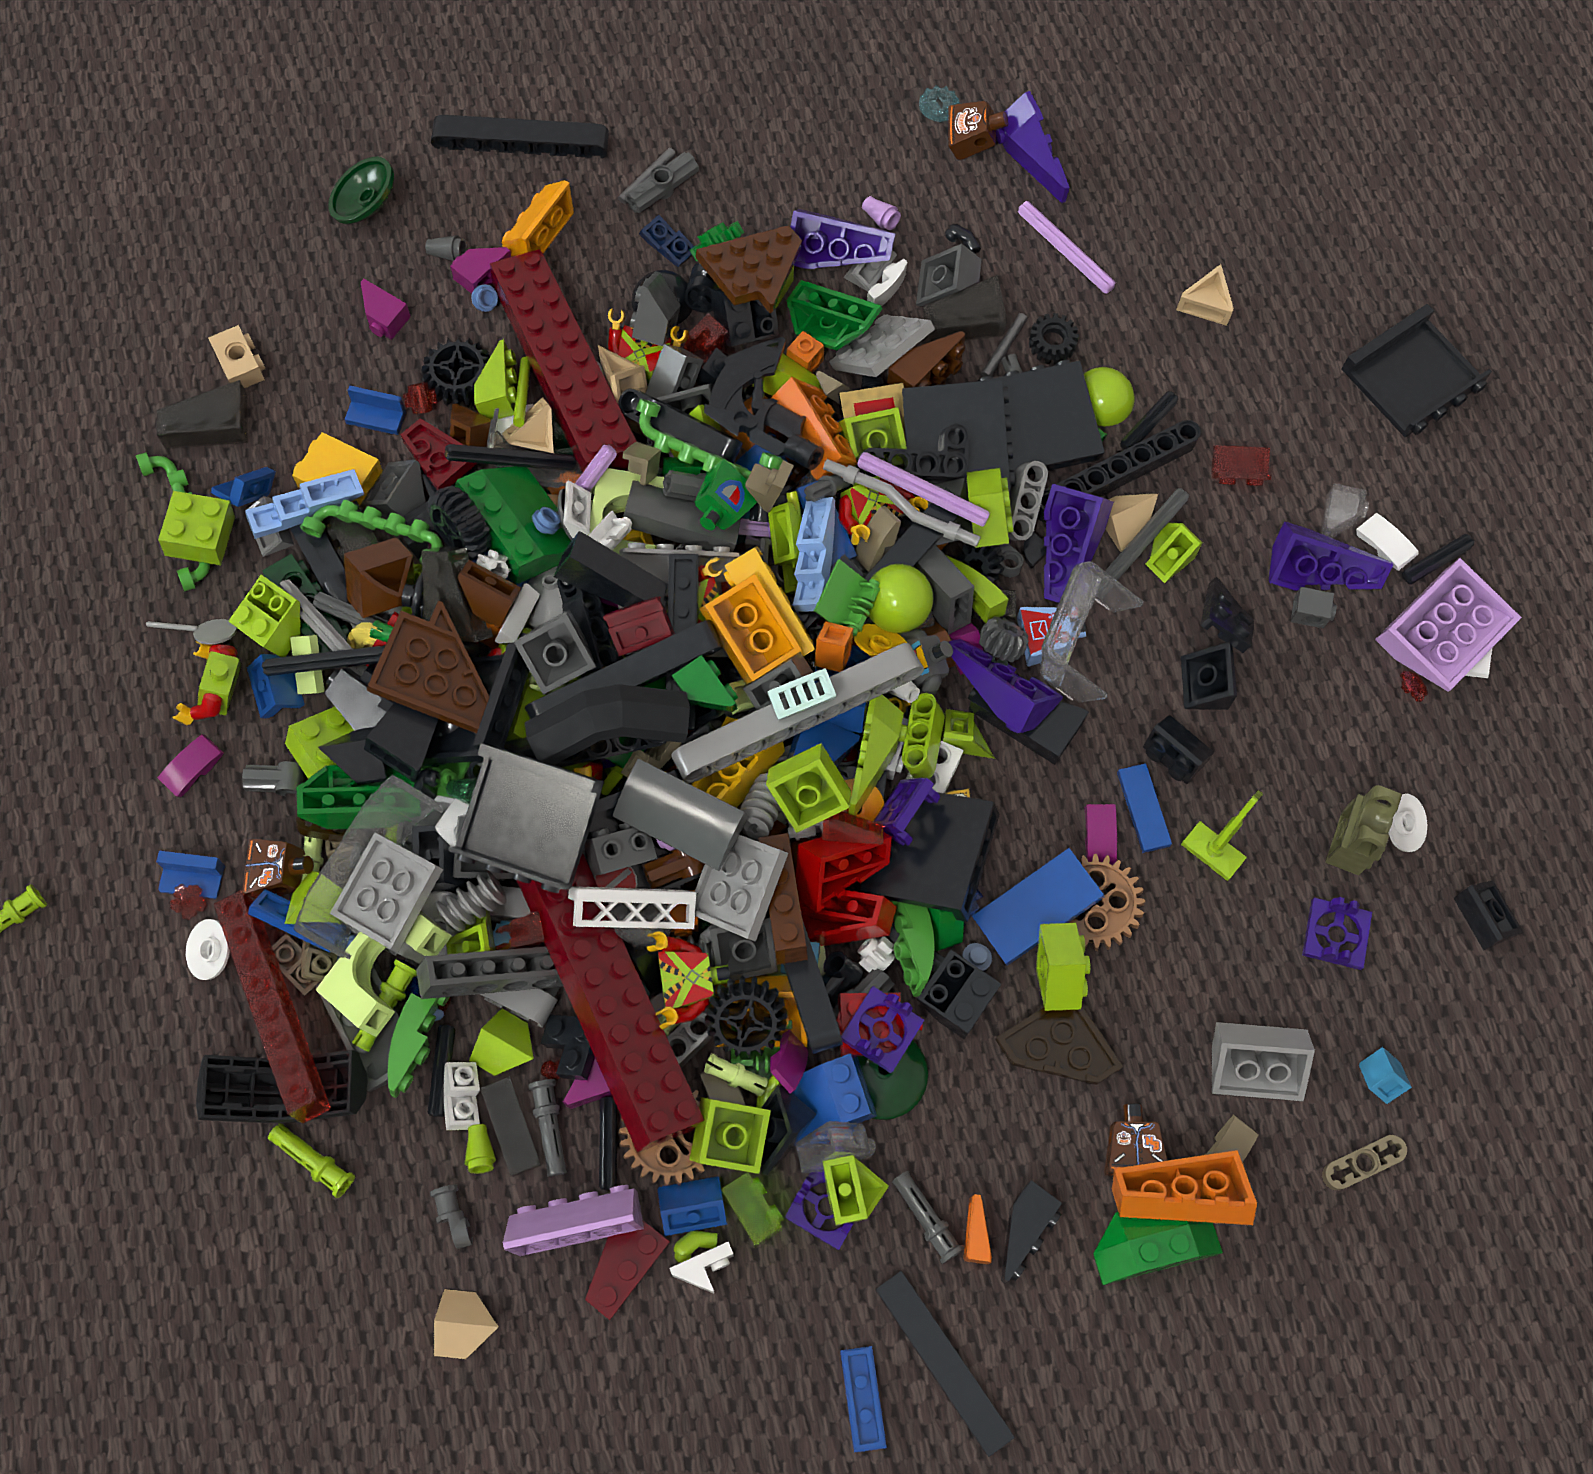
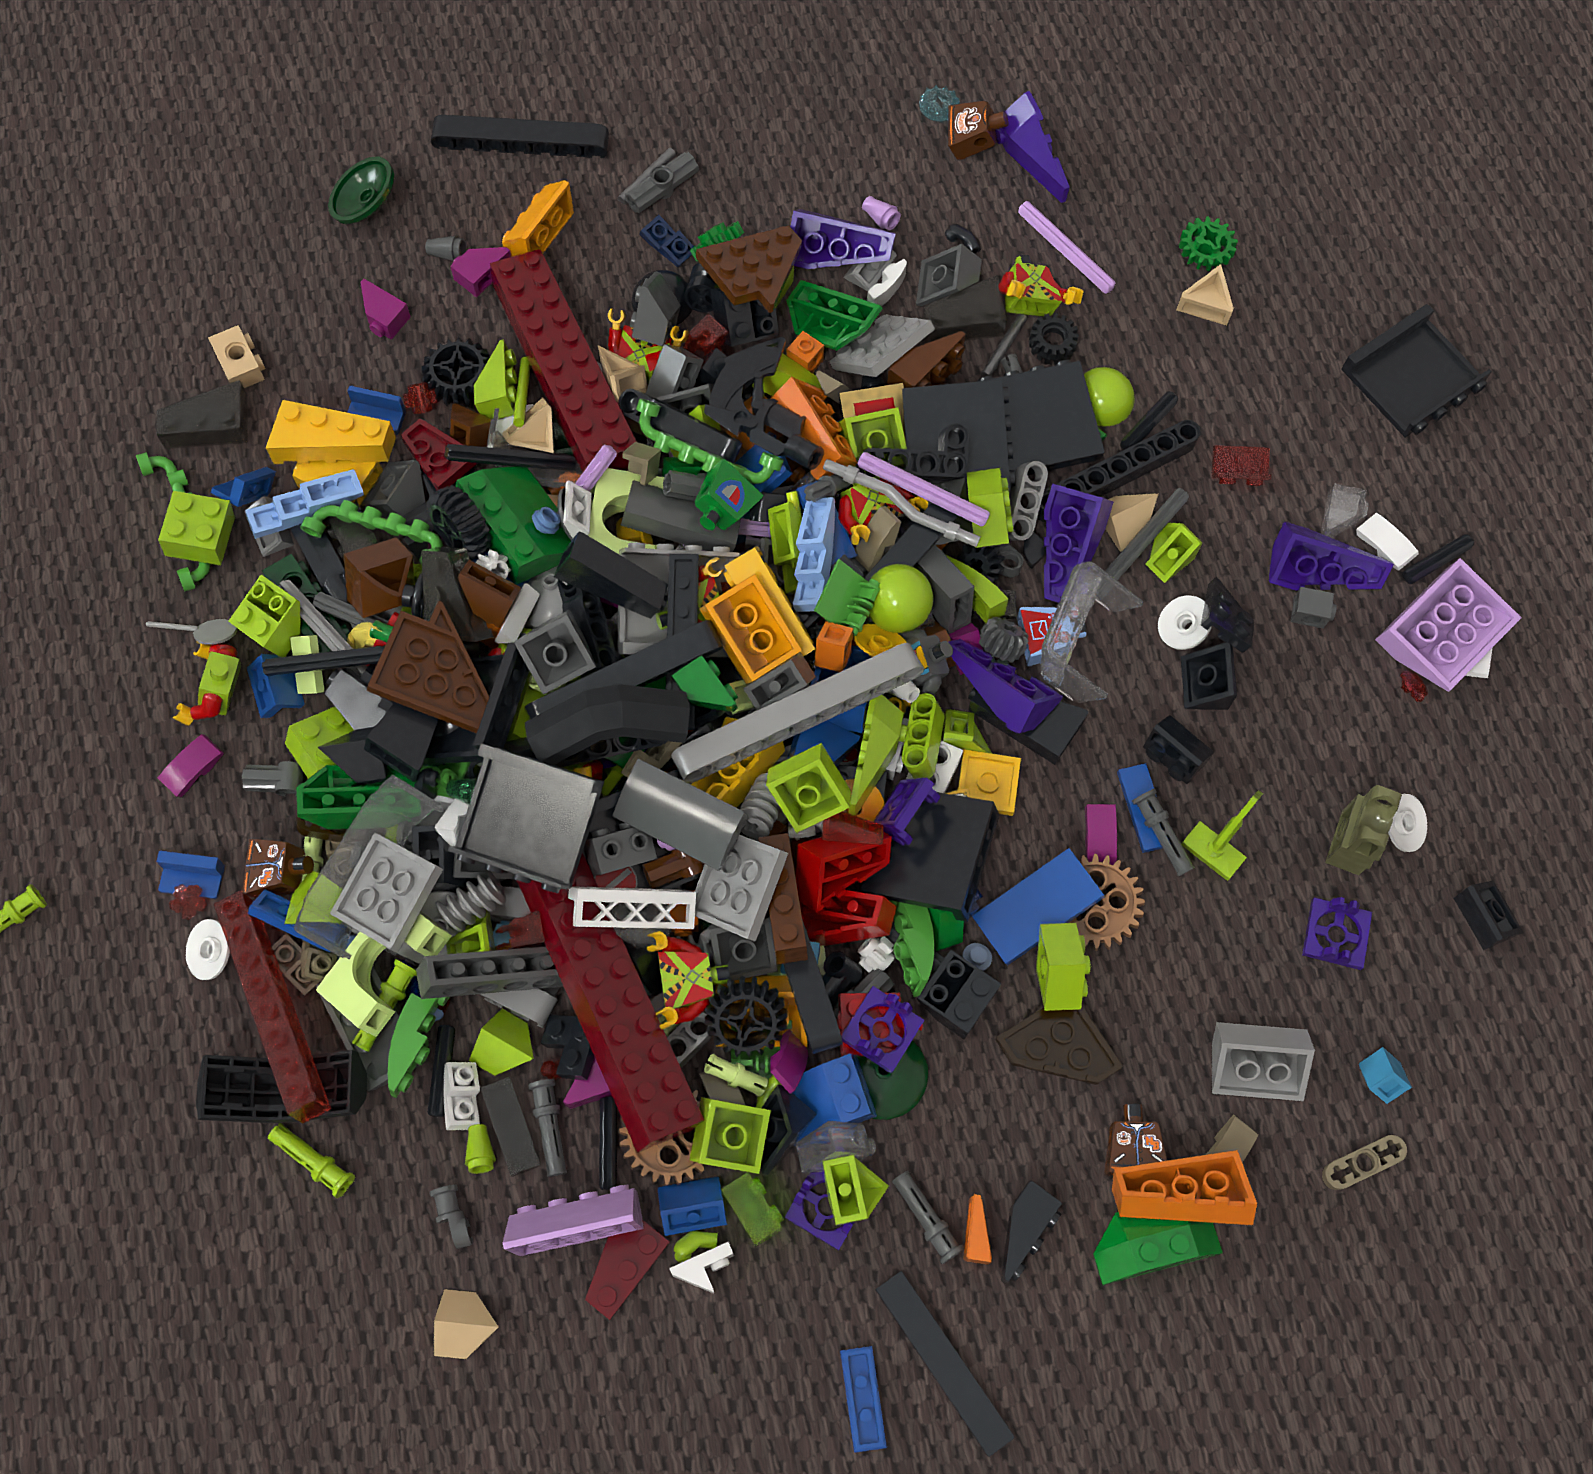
(319, 433): none -> yellow wedge
(484, 297): medium blue plate -> none
(611, 530): white hinge -> none
(638, 625): dark red plate -> none
(767, 484): dark tan slope -> none
(821, 675): light aqua slope -> none
(990, 778): none -> yellow plate
(1033, 291): none -> torso
(1160, 816): none -> dark grey pin
(1176, 617): none -> white dish
(1207, 244): none -> green gear

